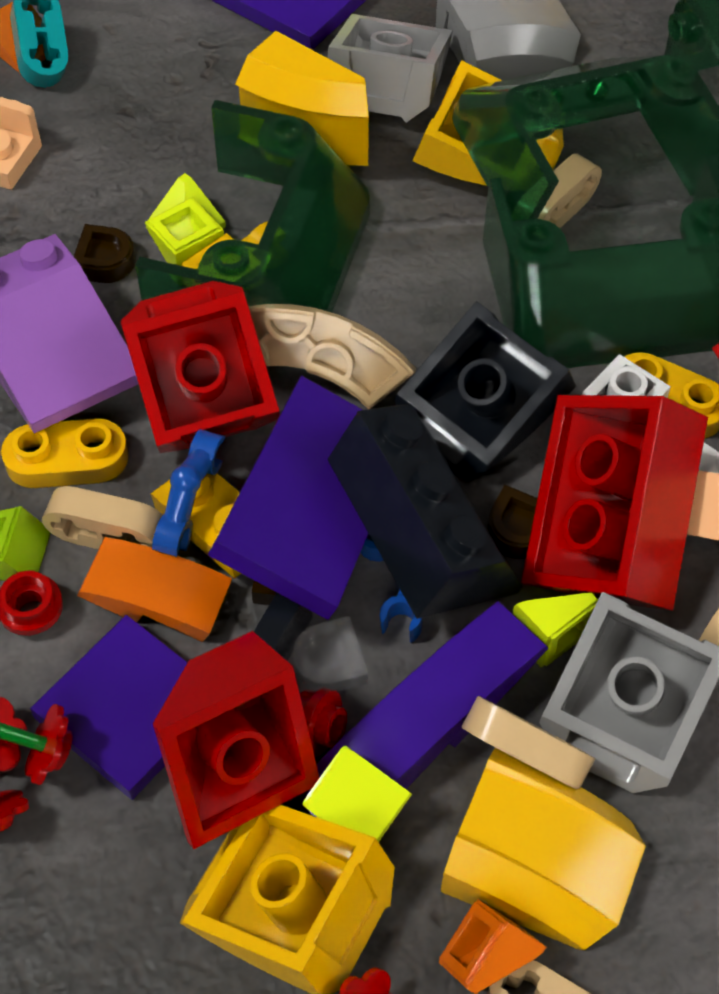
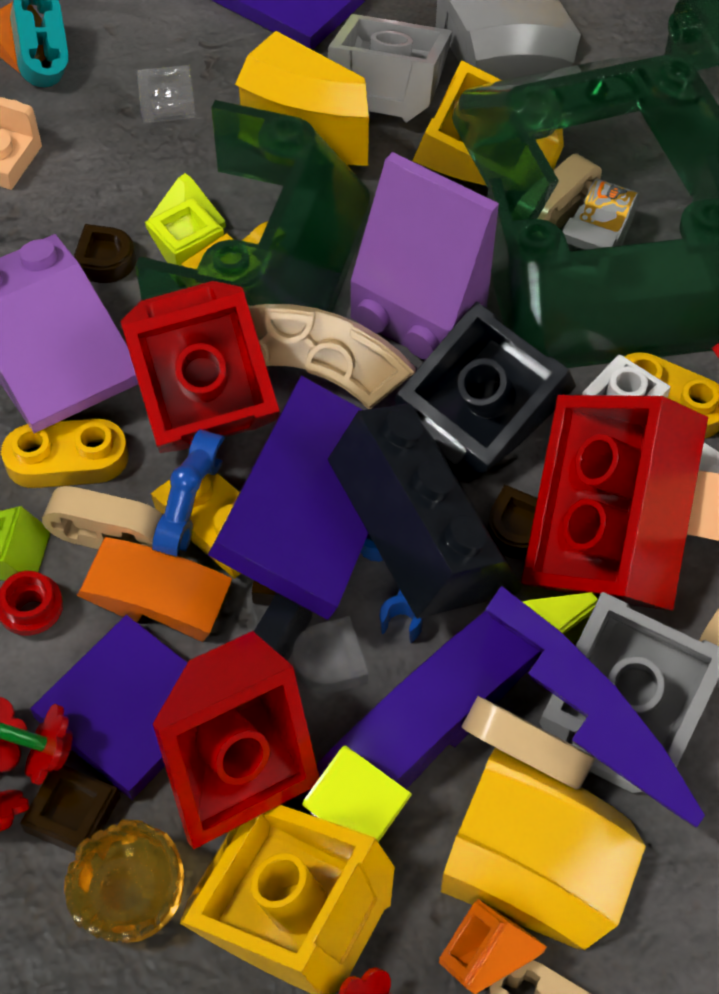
(69, 808): none -> dark brown tile
(124, 882): none -> clear yellow hair
(165, 94): none -> clear plate
(324, 718): red plate -> none
(422, 256): none -> medium lavender slope
(602, 217): none -> light grey leg
(611, 726): none -> dark purple slope

